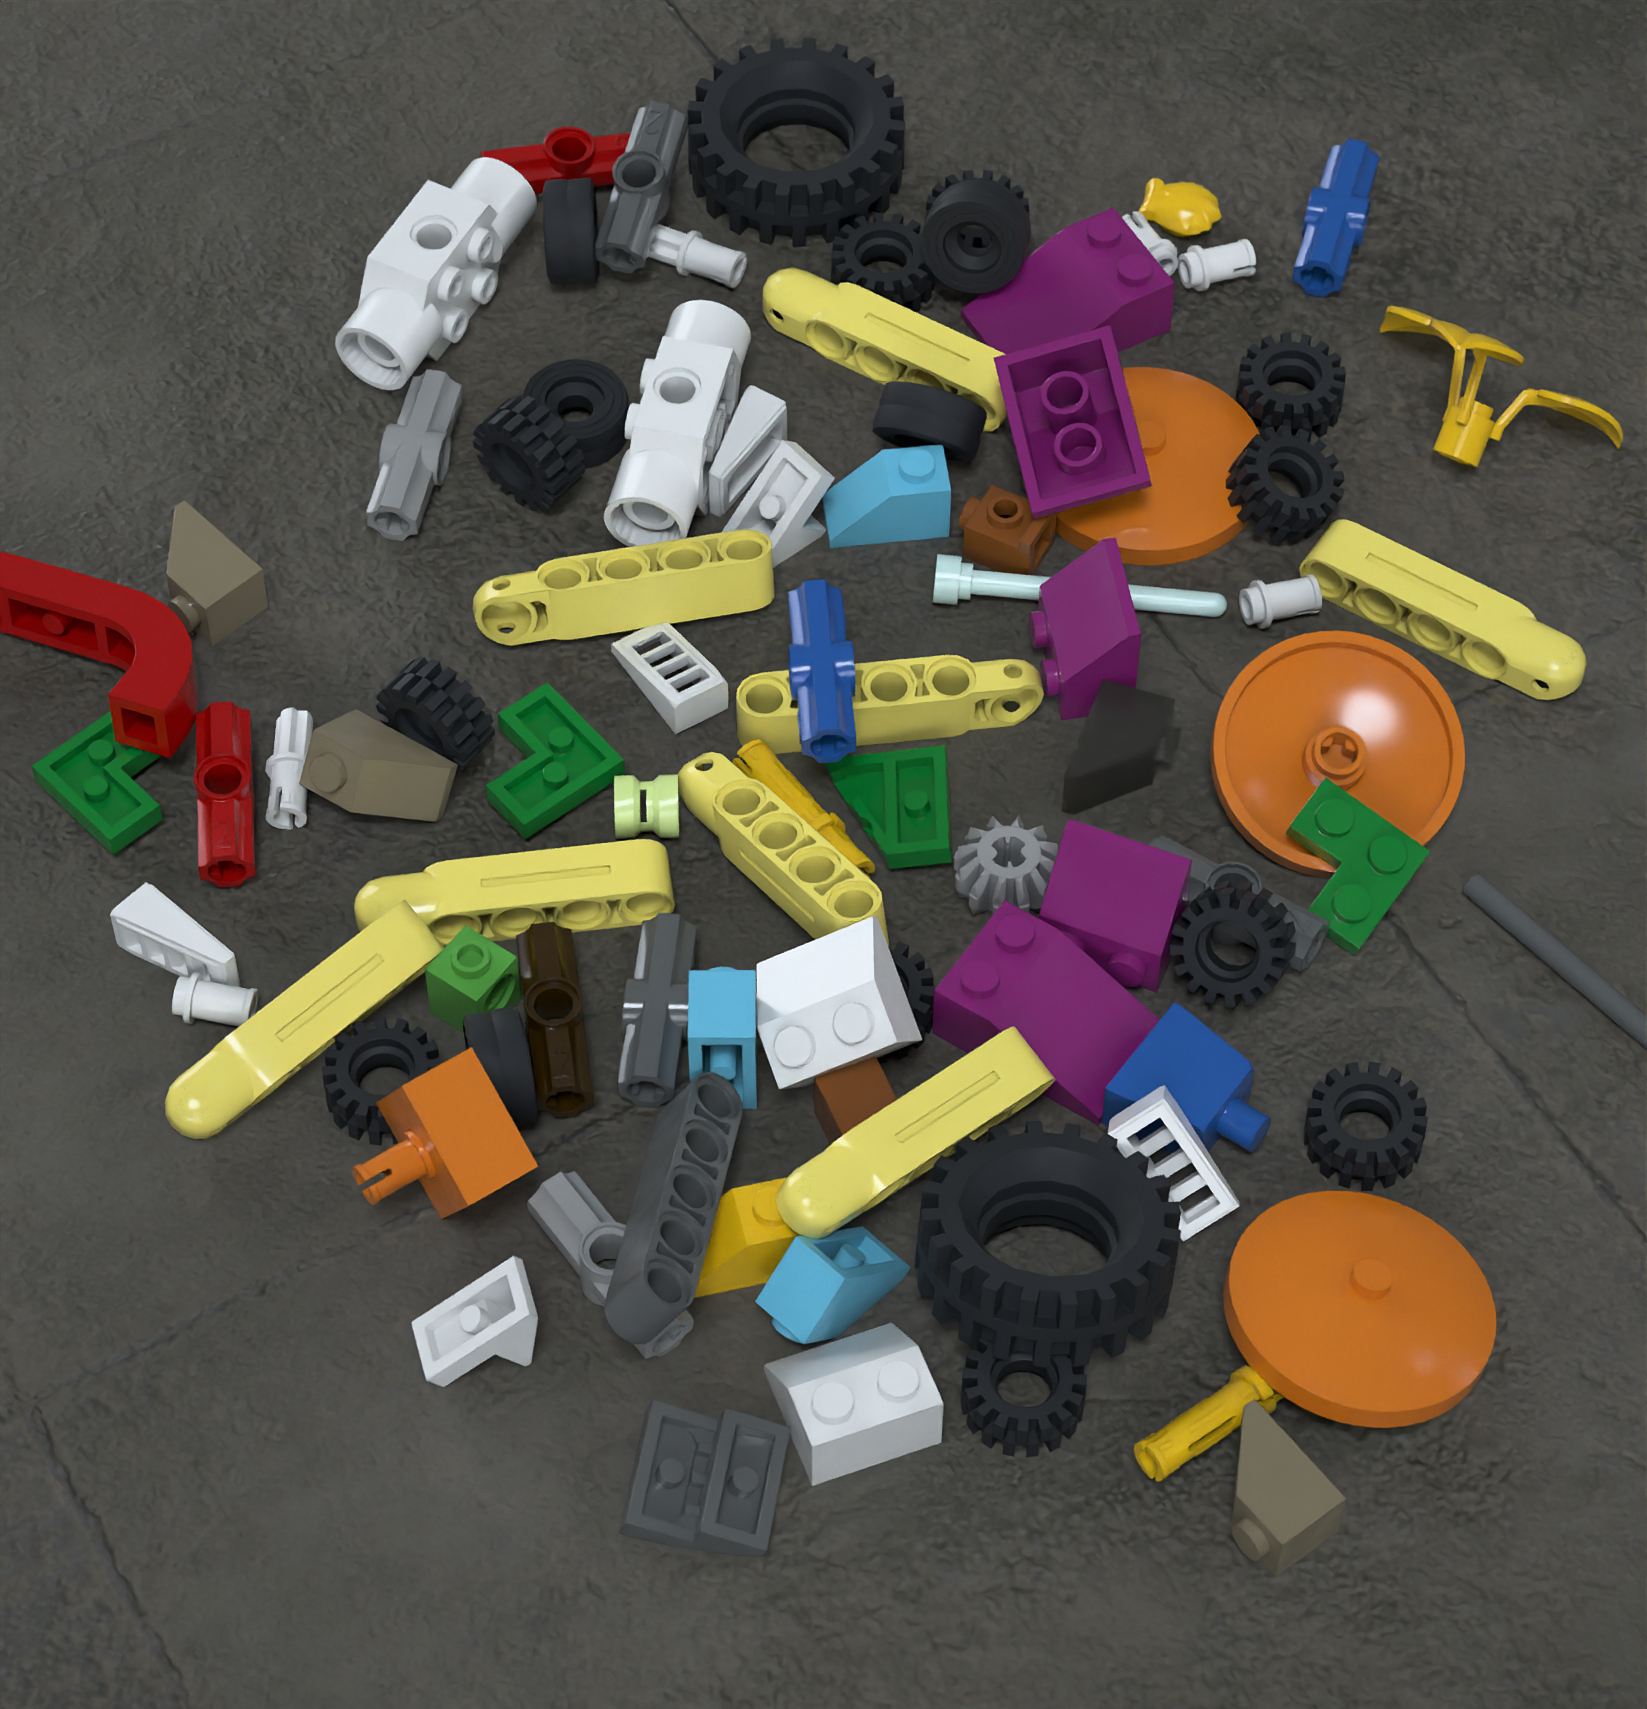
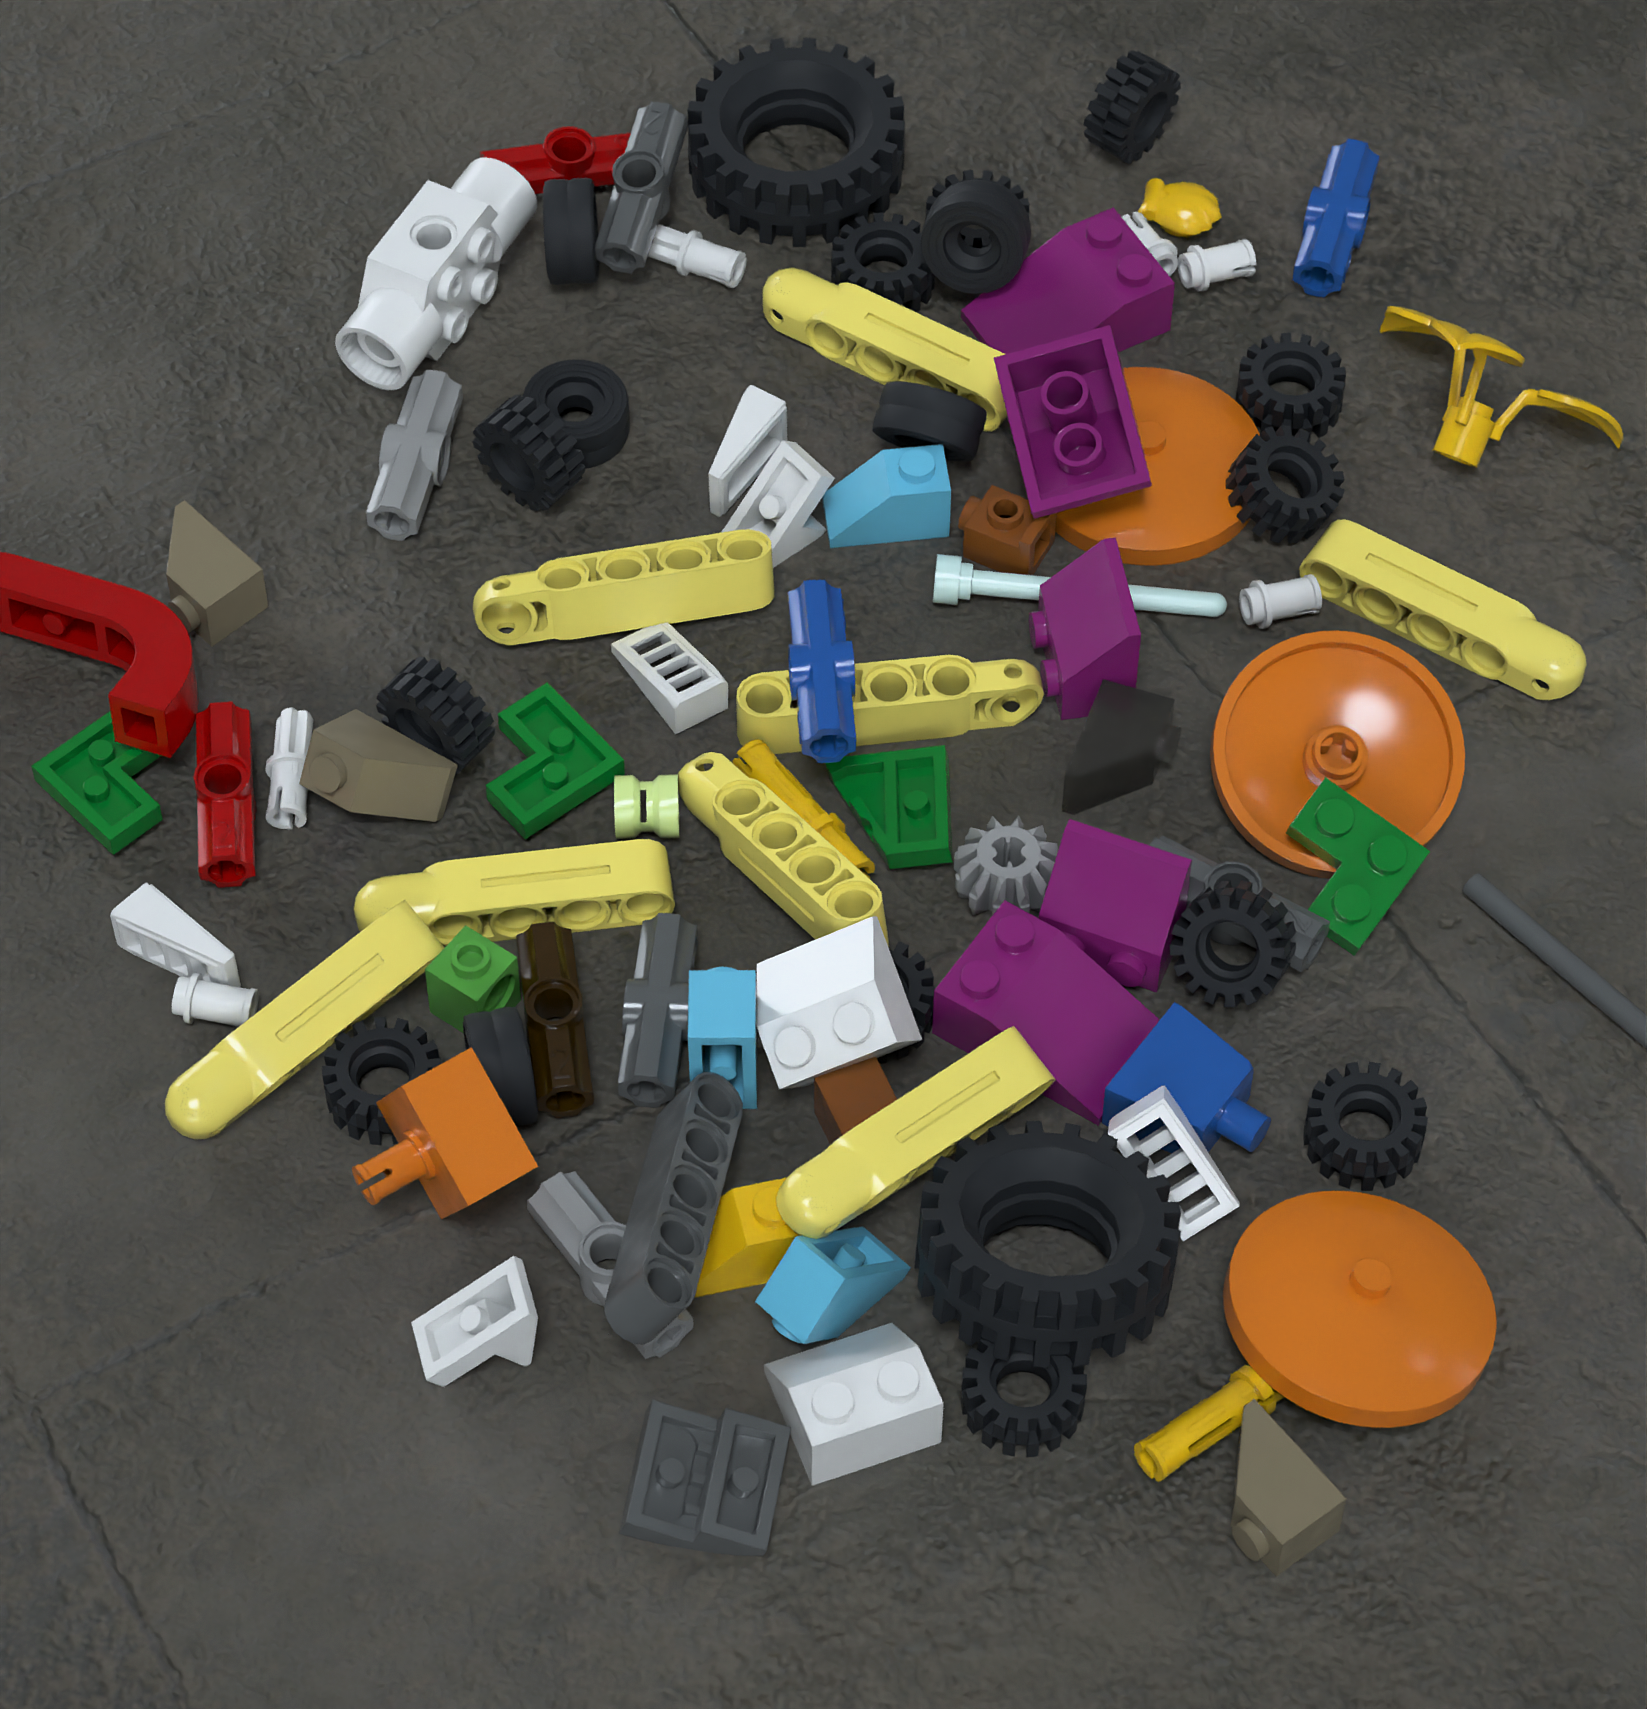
(678, 424): white brick -> none
(1132, 106): none -> black tyre

